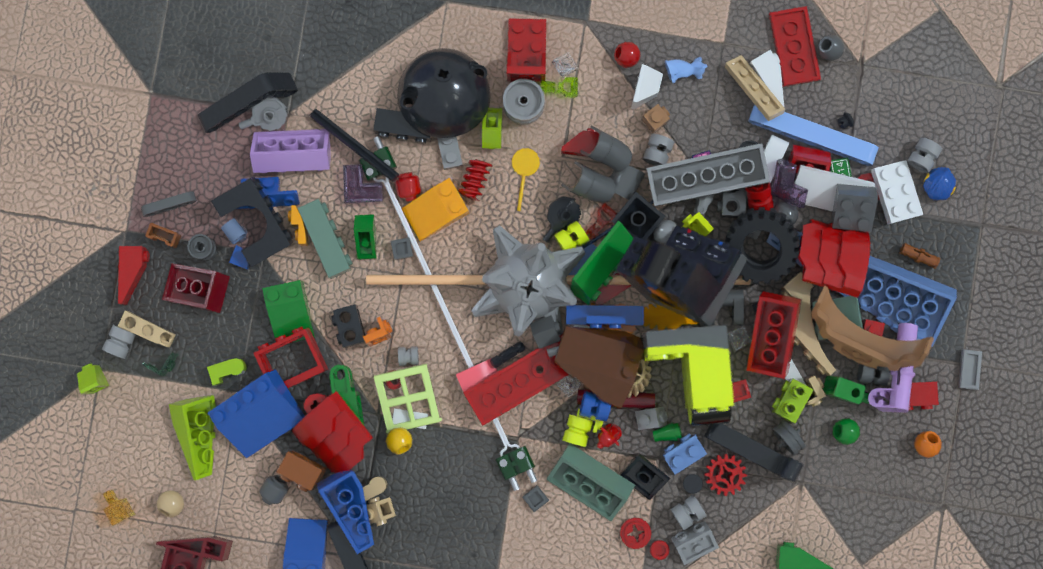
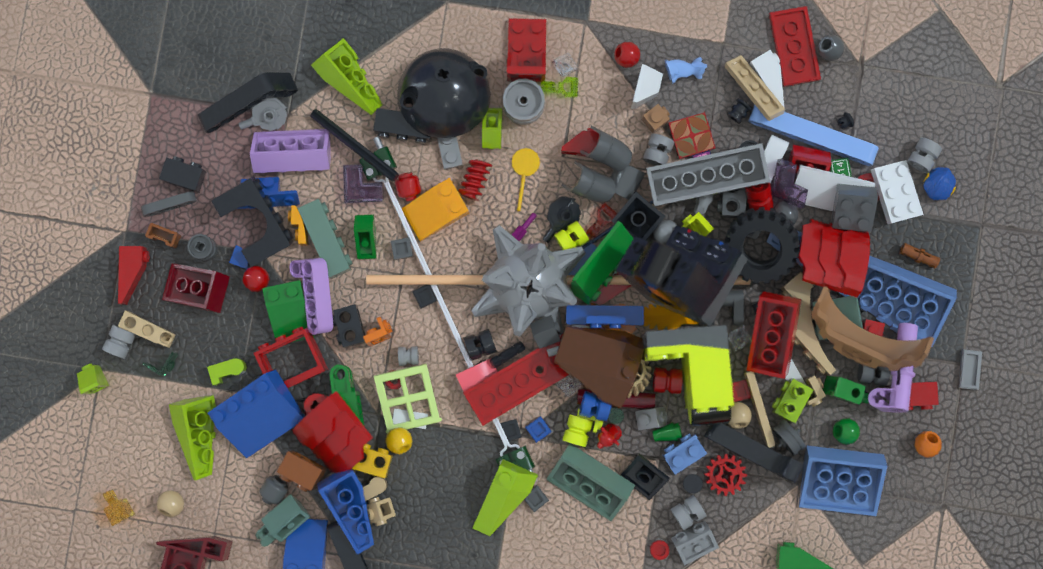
(183, 174): none -> black brick
(234, 231): sand blue piece -> none
(255, 278): none -> red piece
(282, 521): none -> sand green brick
(316, 293): none -> lavender beam
(342, 71): none -> lime wedge
(369, 465): none -> yellow brick
(425, 296): none -> black tile
(485, 338): none -> black wheel
(506, 493): none -> lime wedge
(511, 429): none -> black tile
(521, 230): none -> magenta axle
(538, 429): none -> blue tile
(616, 415): none -> clear green piece
(643, 538): red gear -> none
(667, 380): none -> red wheel
(691, 135): none -> tile
(739, 111): none -> black bush
(740, 415): none -> tan piece
(759, 409): none -> tan tile
(842, 480): none -> medium blue slope

